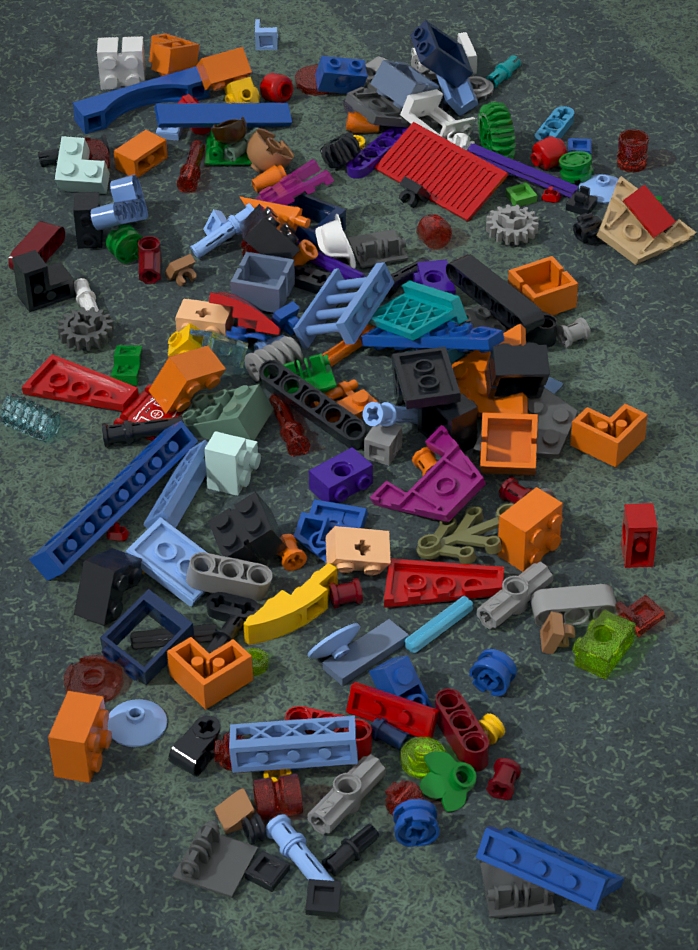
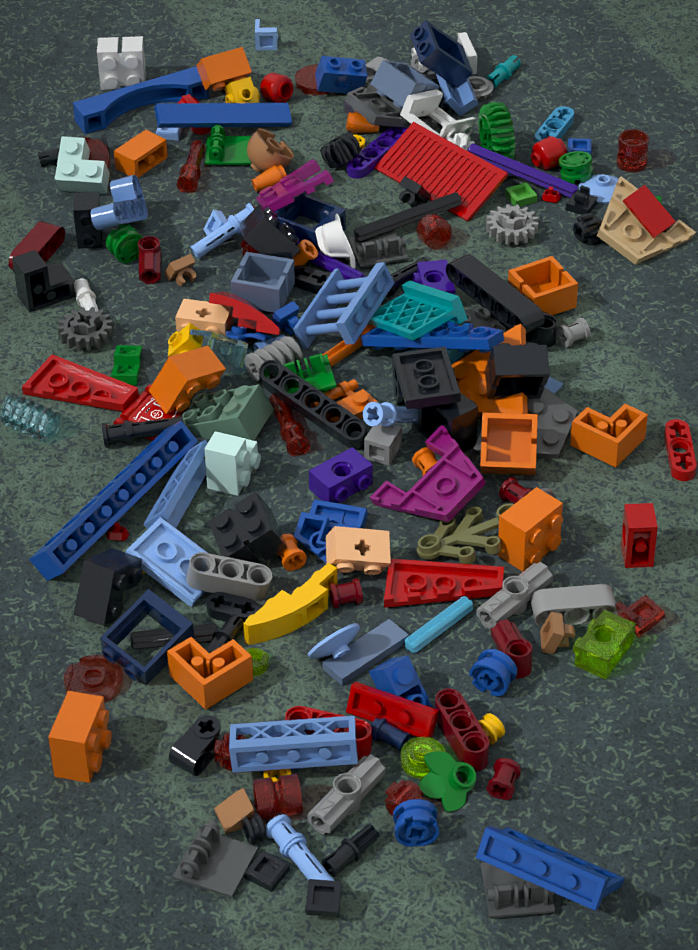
(137, 723): light blue dish -> none
(172, 54): orange brick -> none
(230, 131): dark brown hair -> none
(238, 149): sand green axle -> none
(285, 213): orange bar -> none
(407, 217): none -> black axle
(510, 641): none -> dark red piece
(684, 442): none -> red beam

